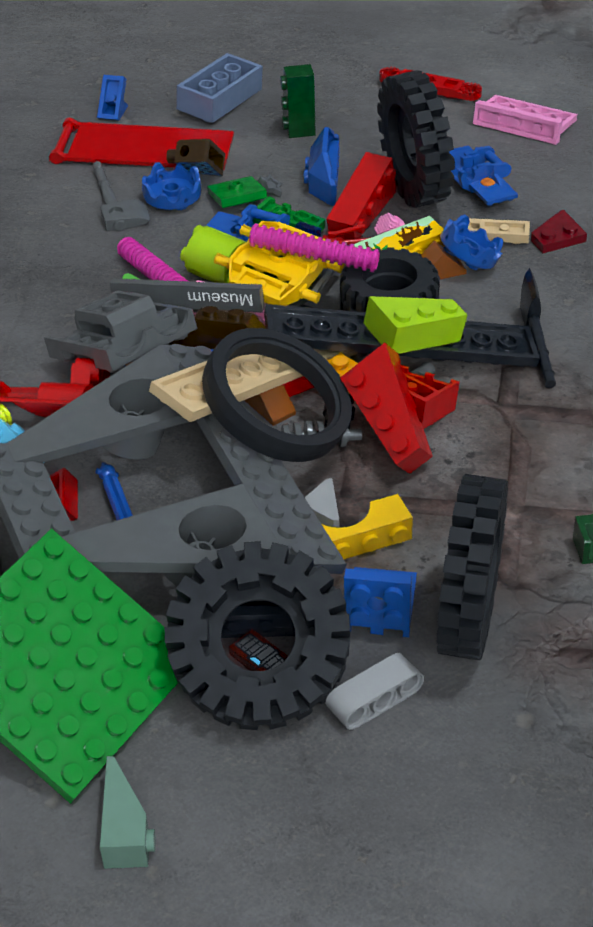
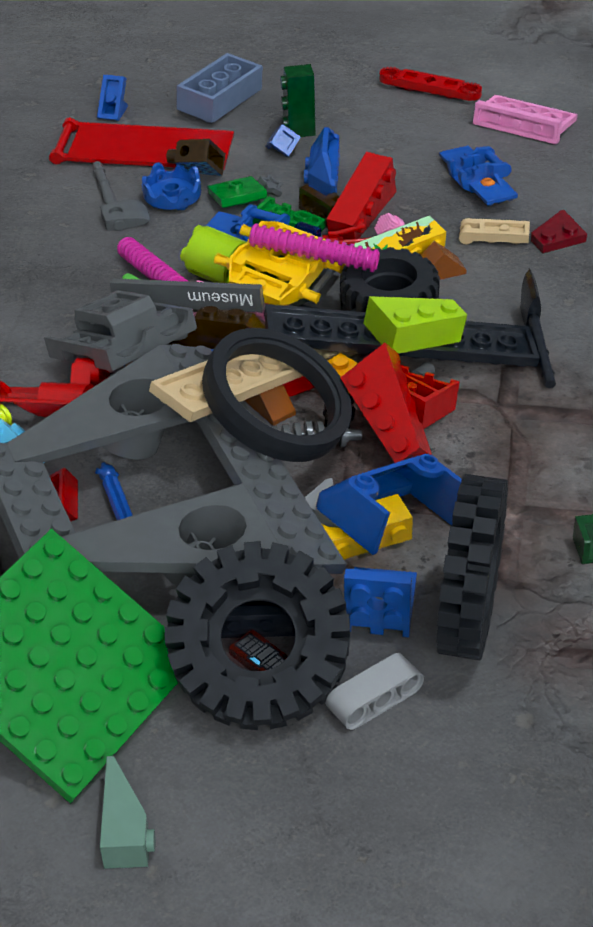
(283, 140): none -> panel
(315, 202): none -> dark brown tile
(353, 503): none -> blue windscreen
(416, 138): black tyre -> none
(471, 246): blue plate -> none

